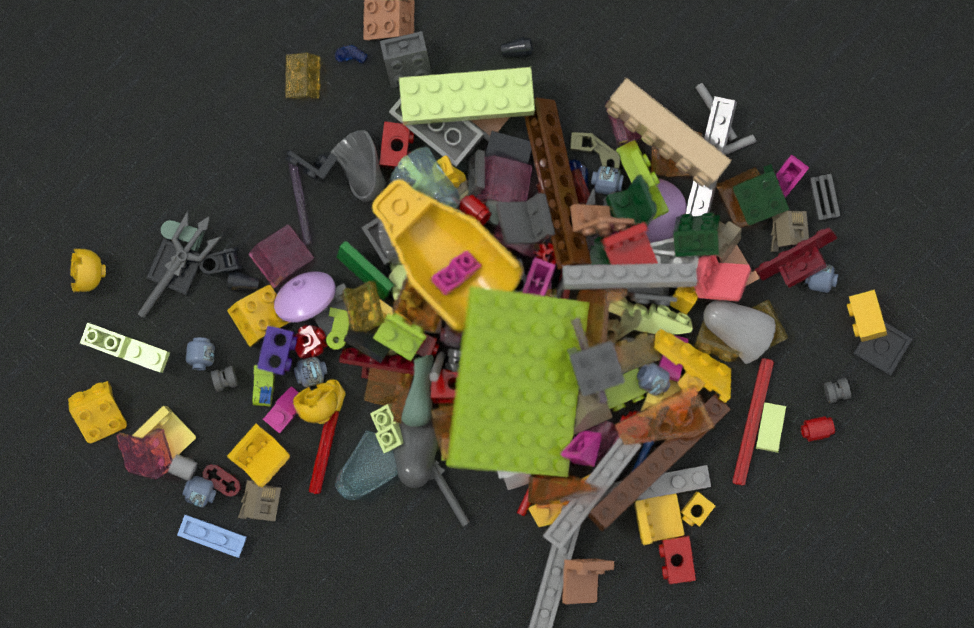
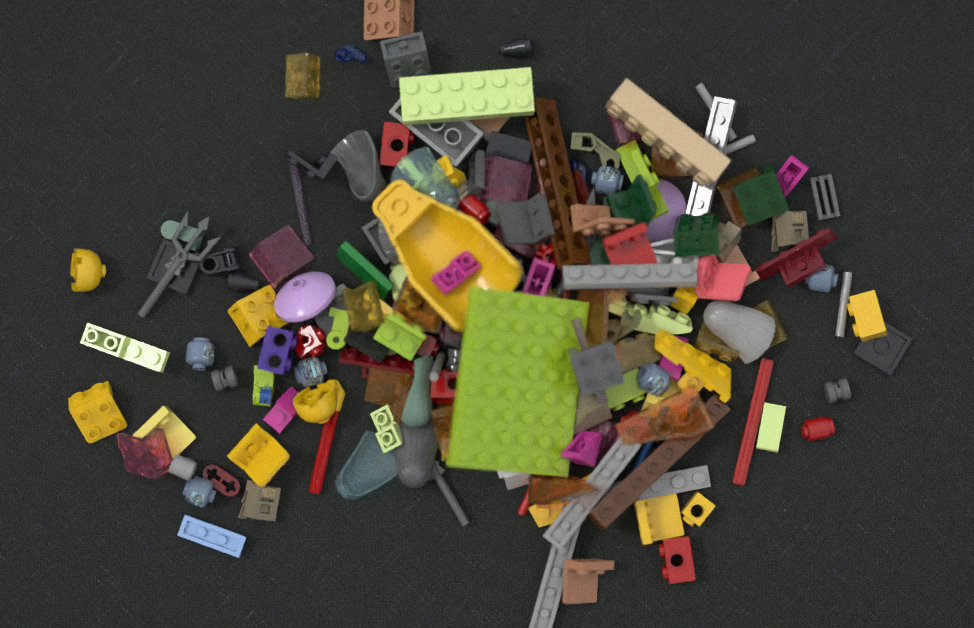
(844, 299): none -> light grey bar

